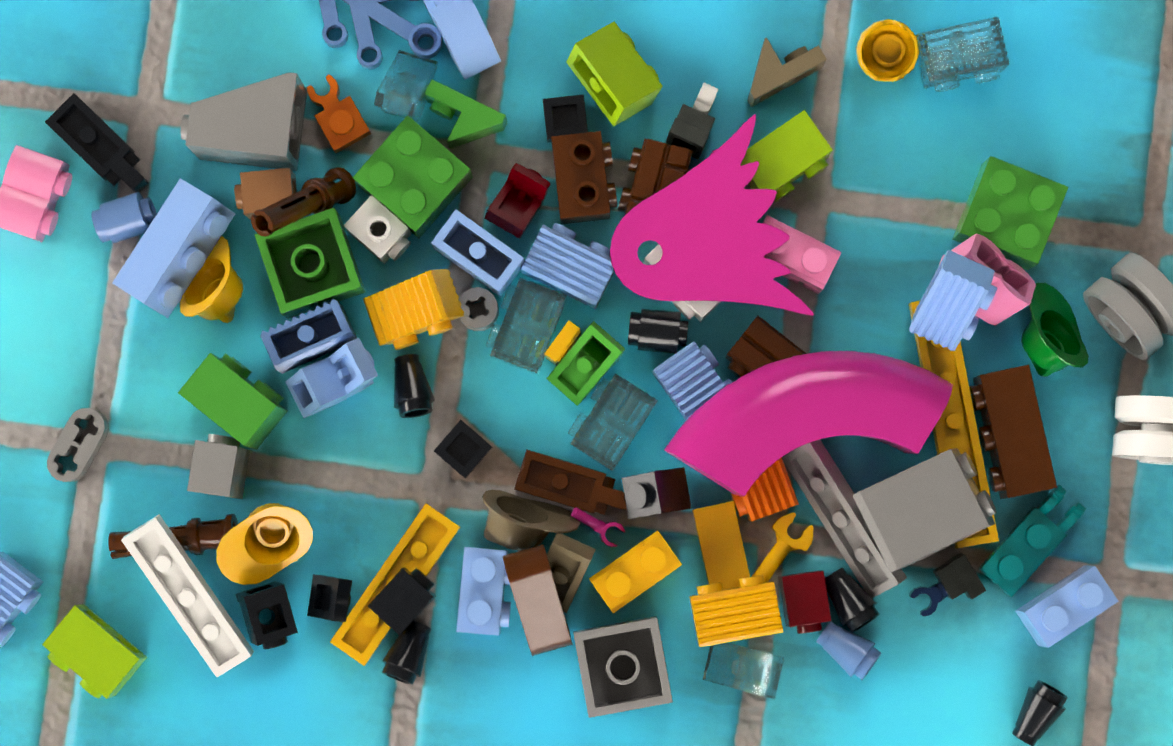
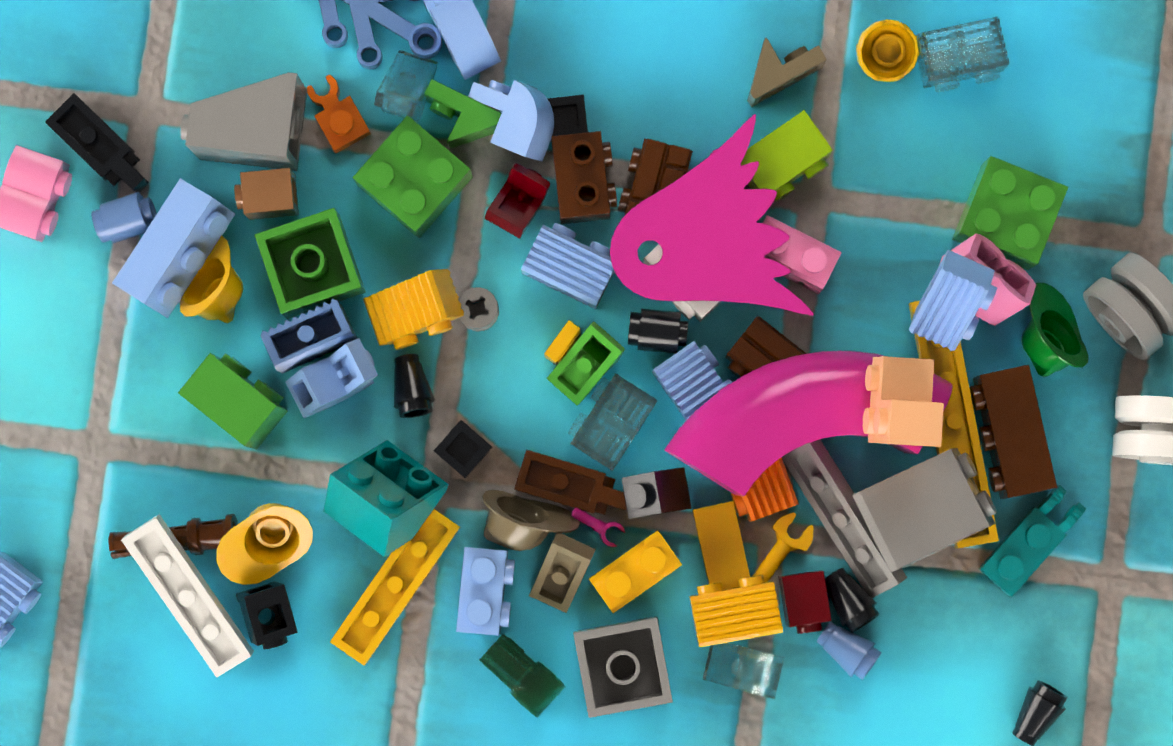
(69, 440): light grey beam -> none
(93, 652): lime brick -> none
(219, 467): light grey brick -> none
(313, 198): reddish brown pin -> none
(329, 598): black plate -> none
(379, 230): white brick -> none
(383, 497): none -> teal slope
(403, 599): black brick -> none
(407, 654): black cone -> none
(478, 253): light blue brick -> none
(525, 117): none -> light blue brick
(527, 326): clear light blue brick -> none
(529, 681): none -> clear green piece
(537, 600): beam -> none
(614, 73): lime brick -> none
(694, 124): pearl dark grey piece -> none
(902, 403): none -> light nougat brick
(954, 579): pearl dark grey piece -> none
(1066, 606): light blue brick -> none

